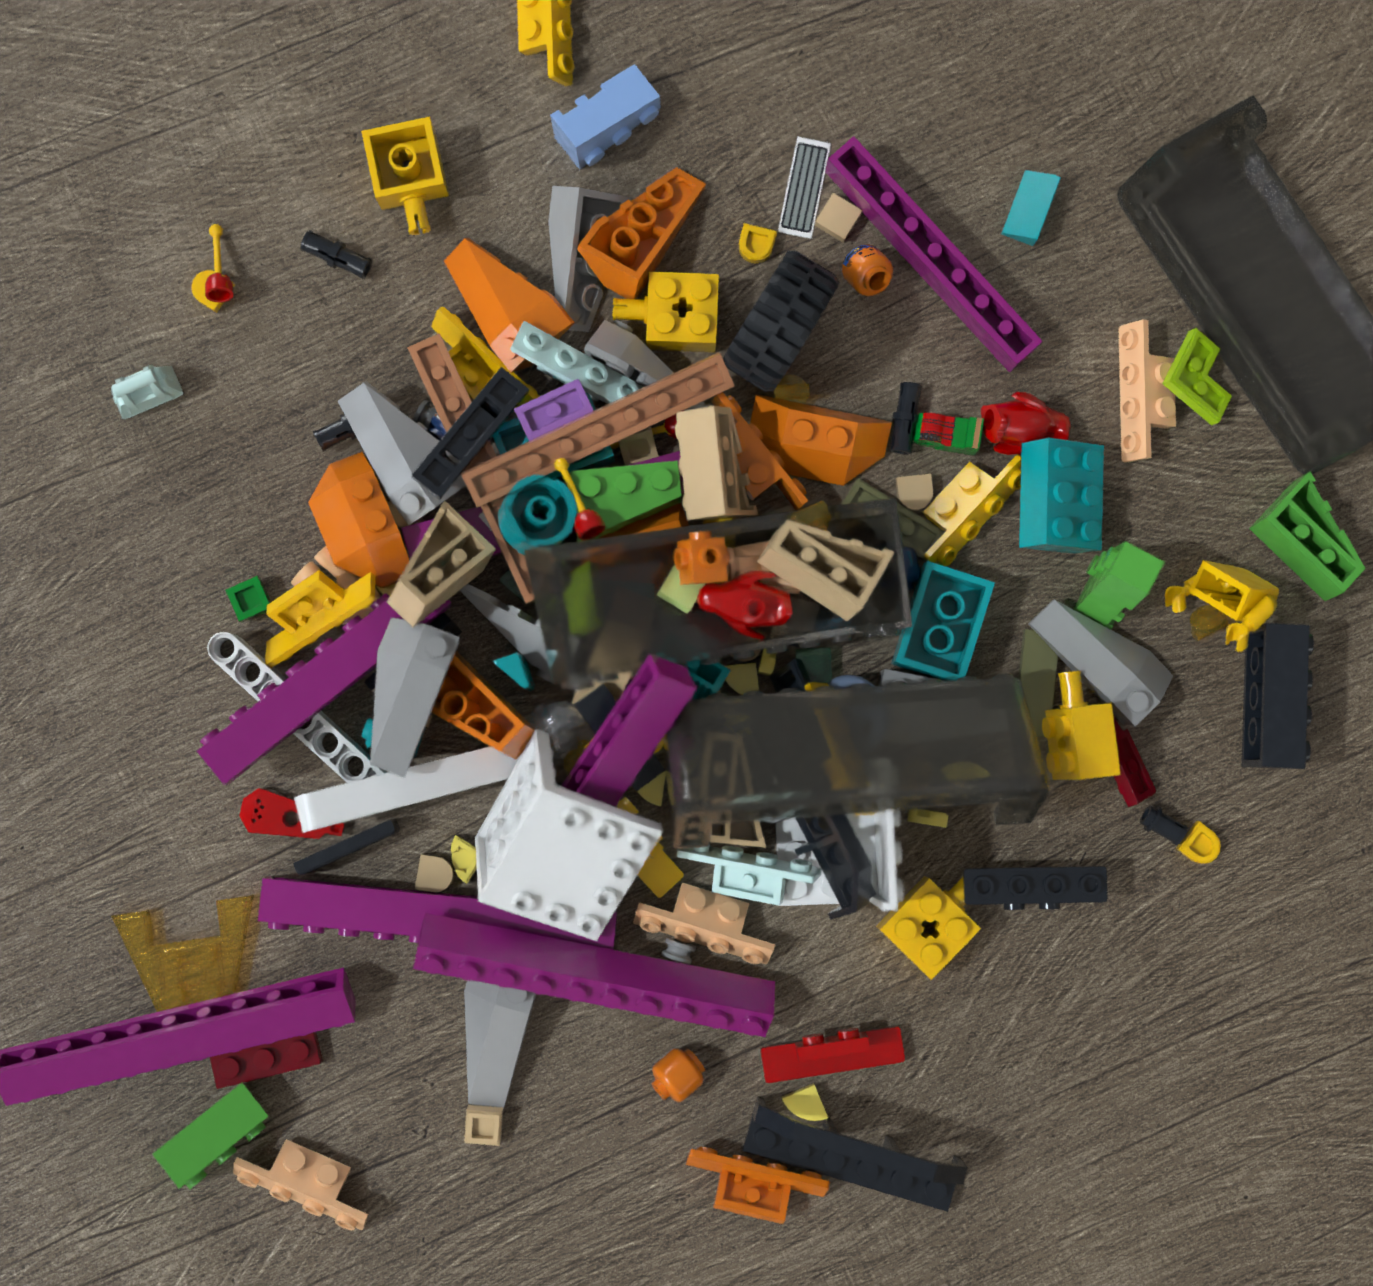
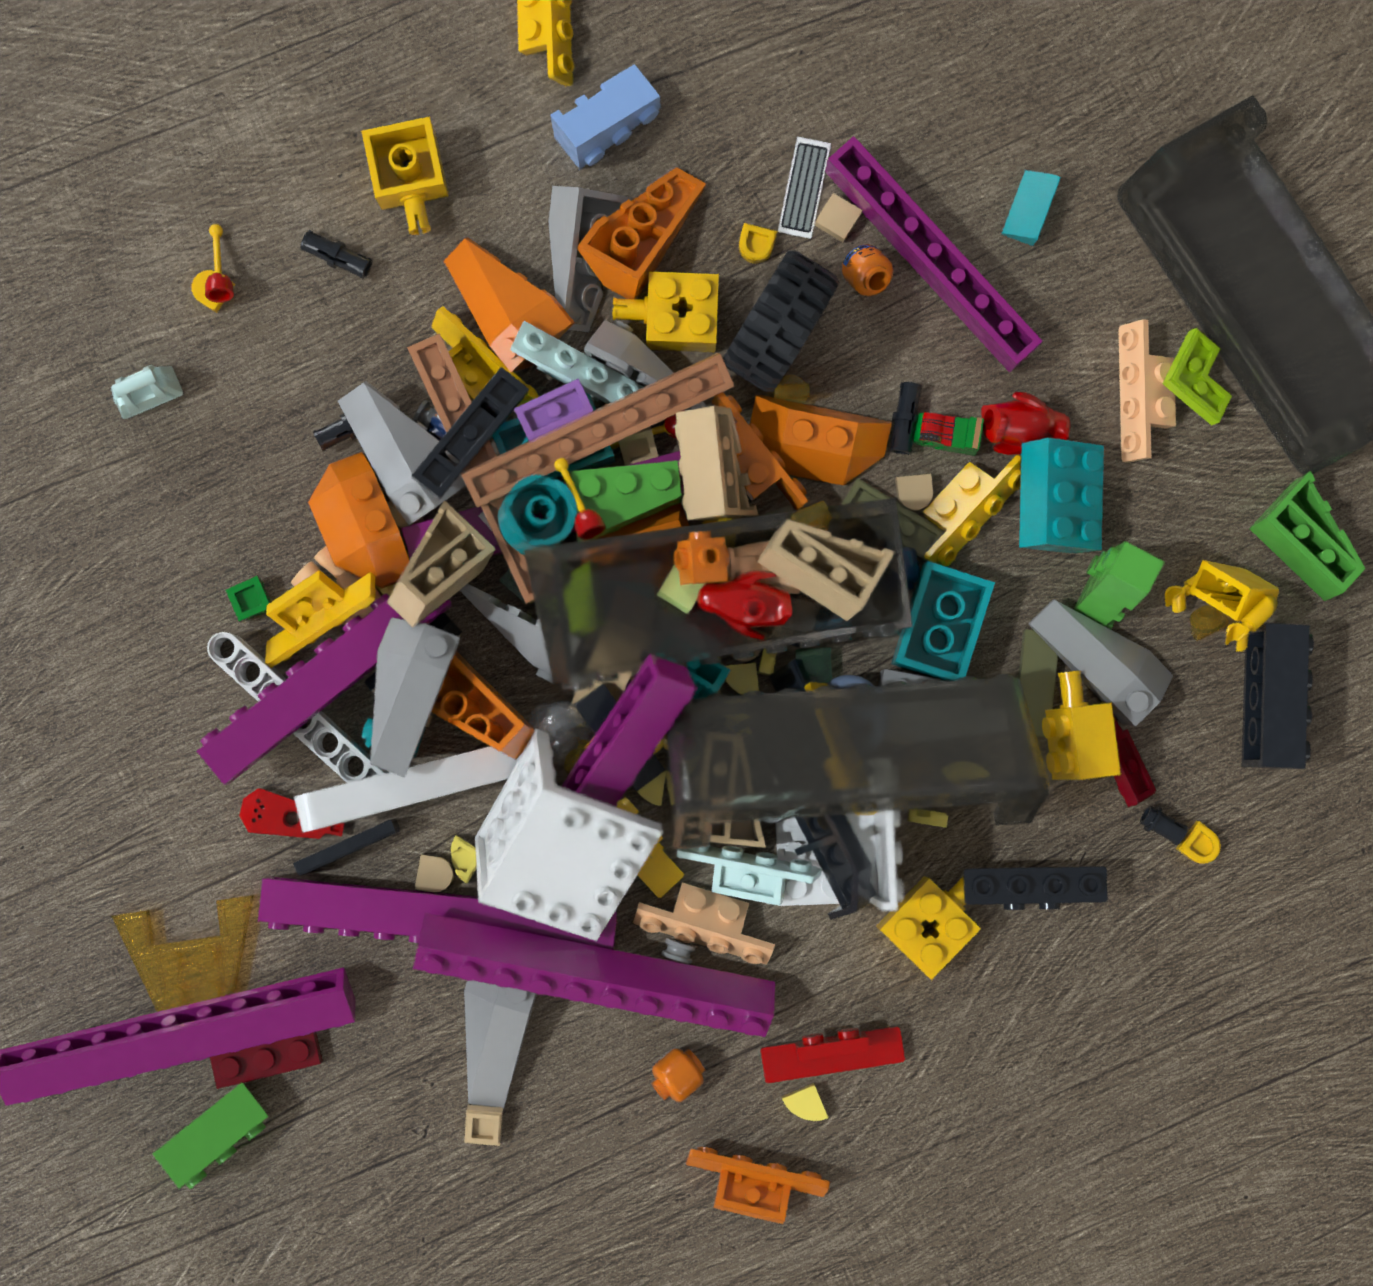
(307, 1179): light nougat bracket -> none
(518, 669): teal slope -> none
(852, 1159): black plate -> none

